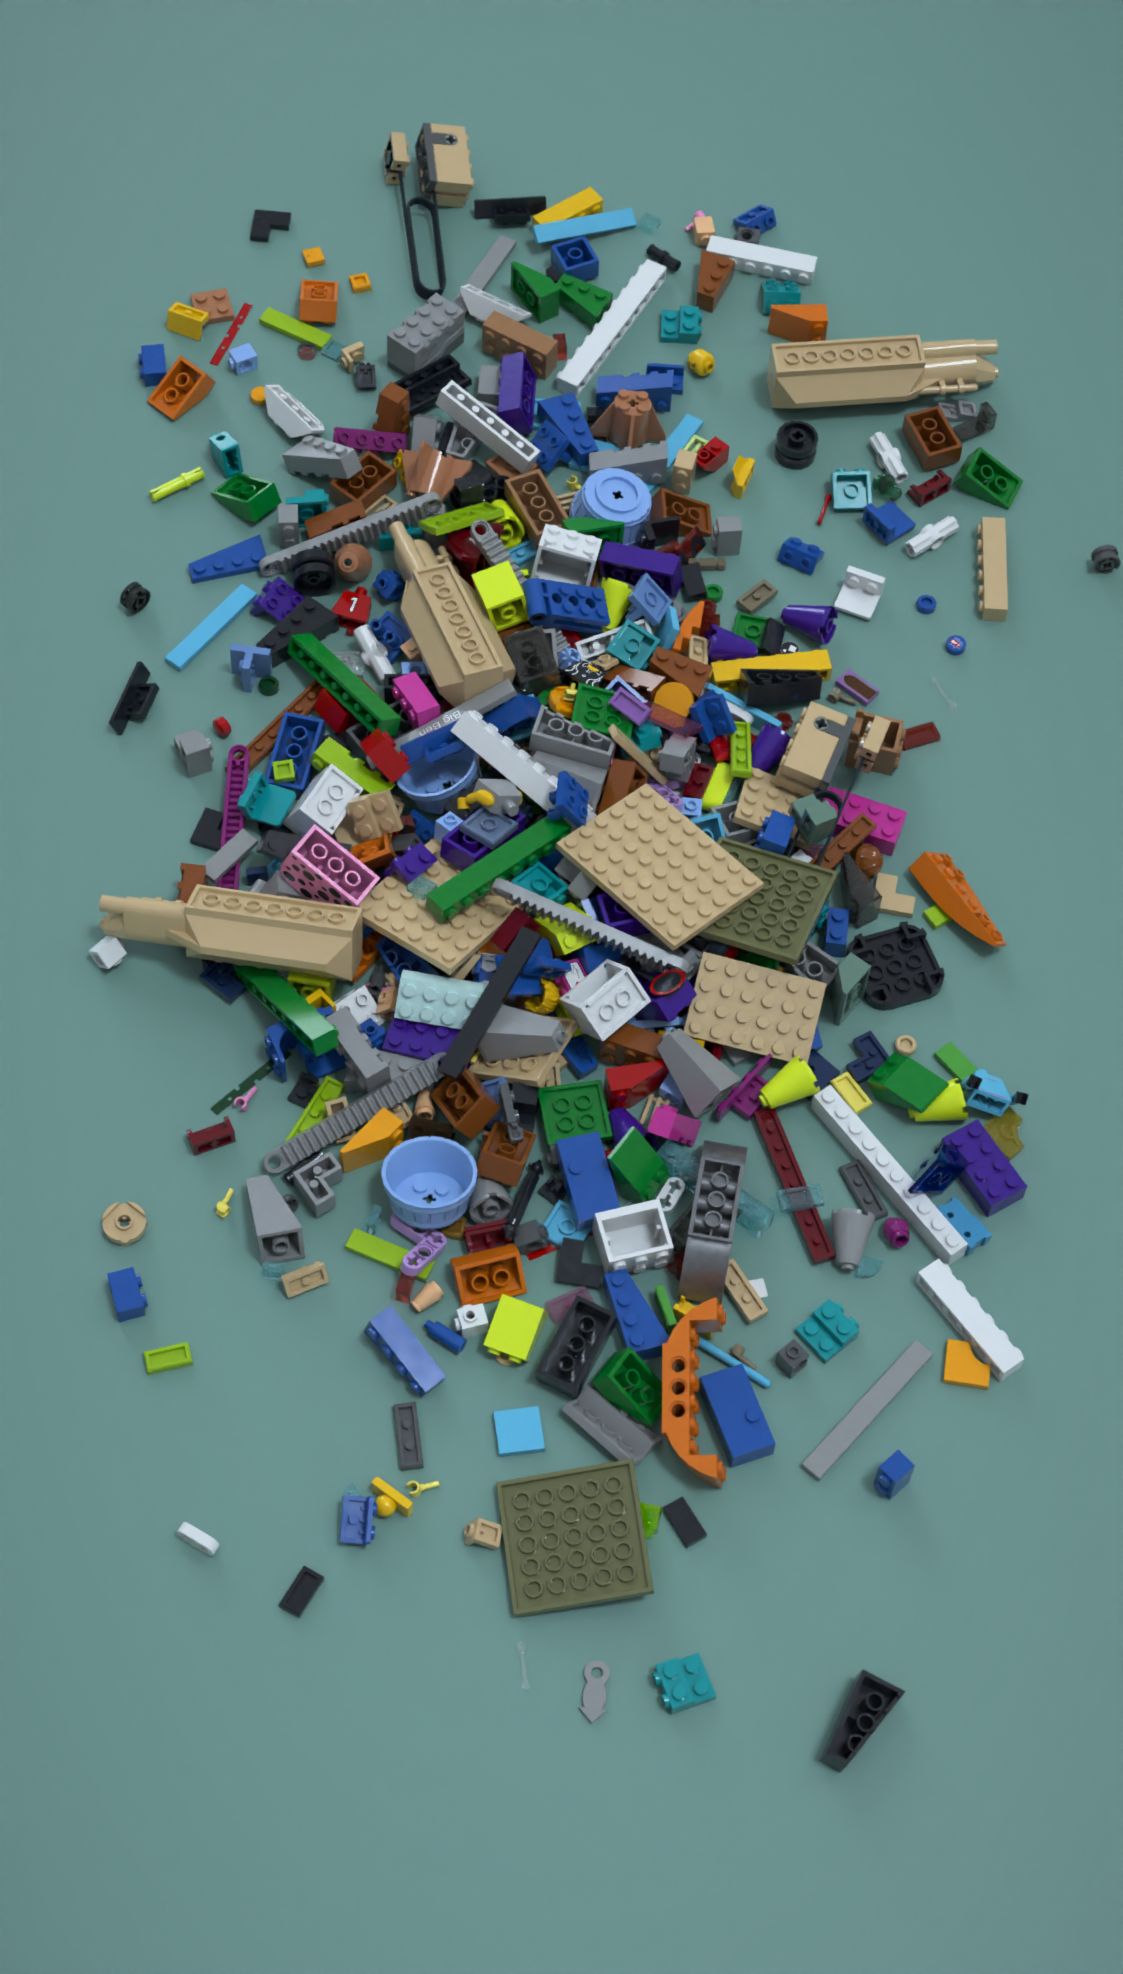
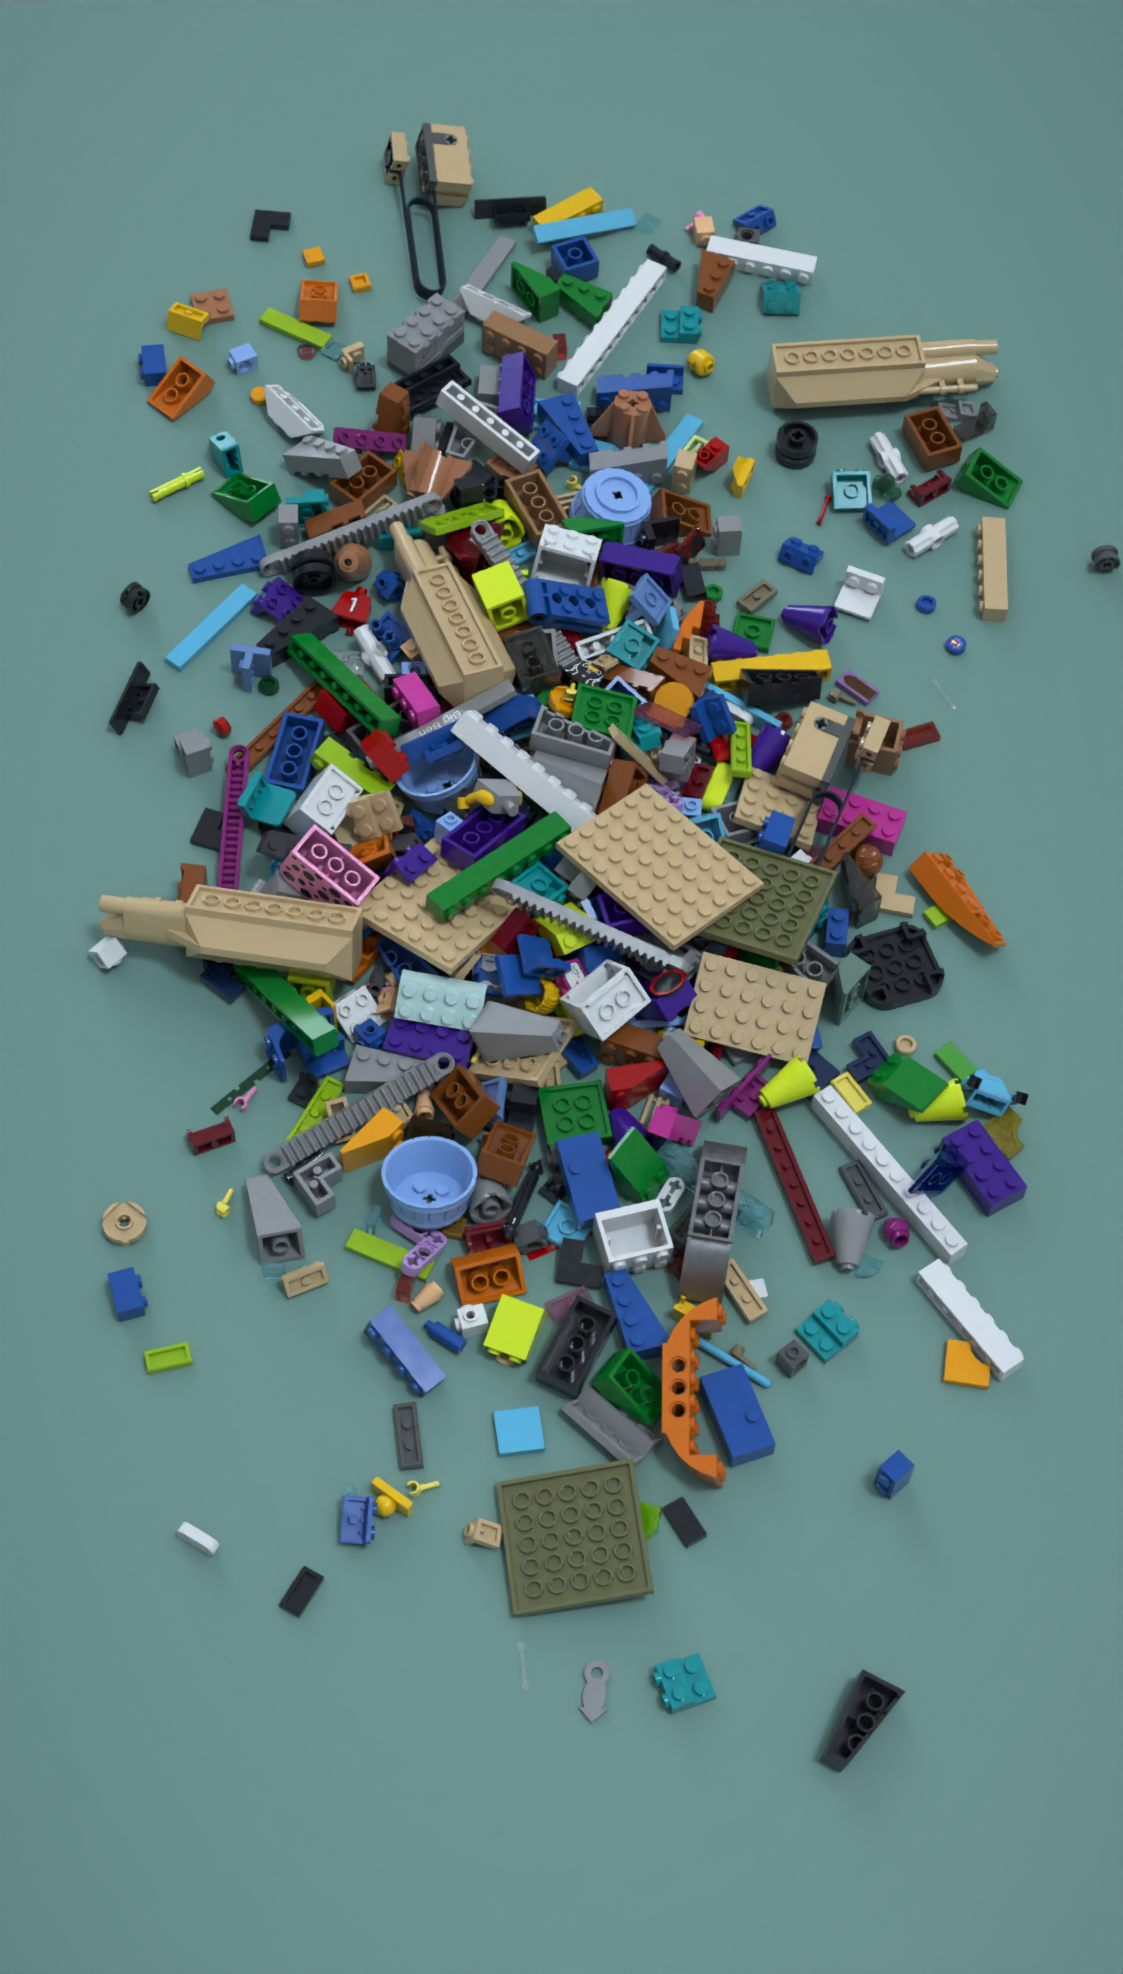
(229, 855): light grey tile -> none
(232, 333): red piece -> none
(256, 873): dark blue tile -> none
(283, 771): lime tile -> none
(294, 1202): dark grey hinge -> none
(357, 1051): light grey wedge -> none
(421, 887): clear light blue tile -> none
(488, 827): sand blue tile -> none
(489, 1003): black tile -> none
(510, 1116): dark grey hinge -> none
(568, 657): light blue gear -> none
(570, 800): blue plate -> none
(630, 706): medium lavender tile -> none
(665, 1308): bright green tile -> none
(772, 637): black tile -> none
(789, 647): black tile -> none
(799, 322): orange slope -> none
(800, 1198): clear light blue tile -> none
(813, 818): sand green brick -> none
(866, 1410): light grey tile -> none
(965, 1224): dark azure piece -> none

